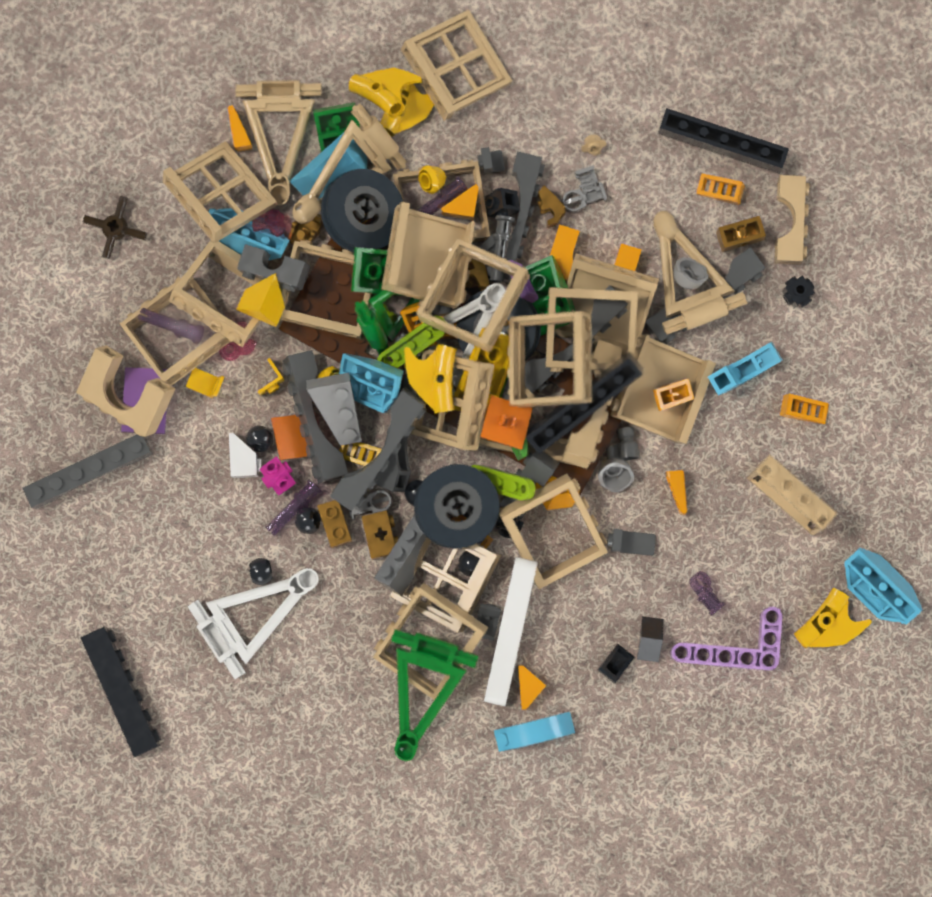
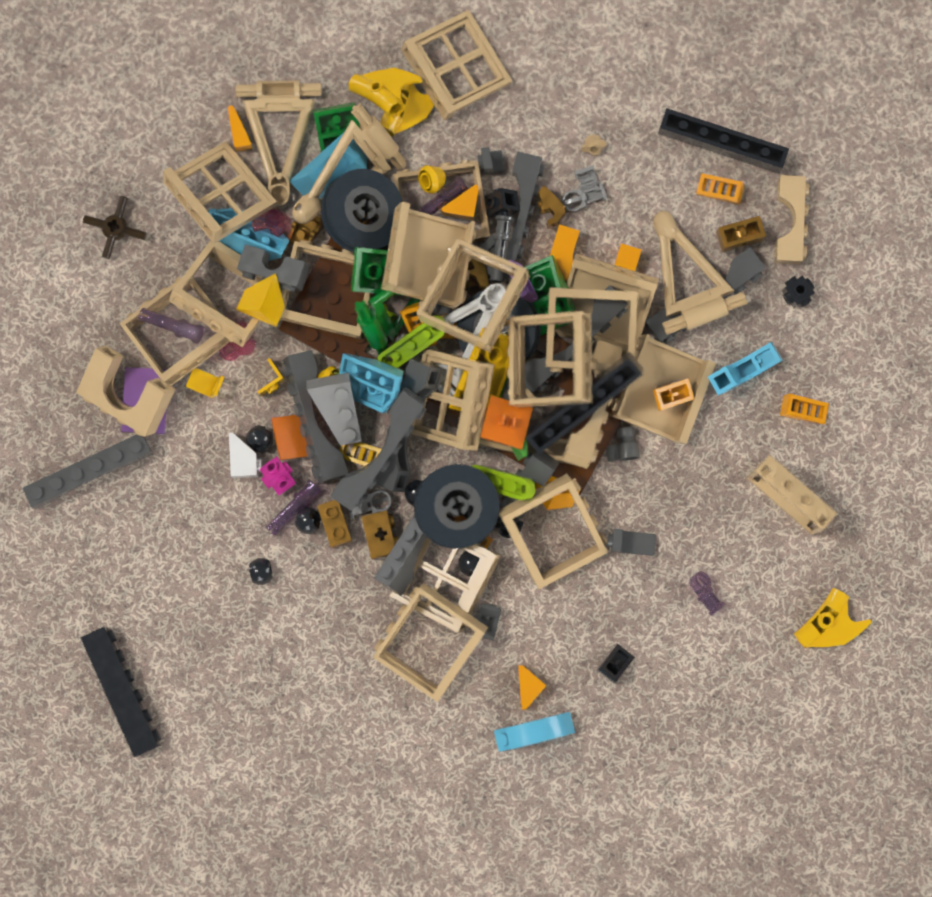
(222, 634): white piece -> none
(423, 376): yellow pin -> none
(432, 655): green piece -> none
(510, 631): white beam -> none
(612, 468): light grey helmet -> none
(650, 639): slope -> none
(677, 485): light orange slope -> none
(686, 277): light grey helmet -> none
(735, 653): lavender beam -> none
(881, 587): medium azure wedge -> none

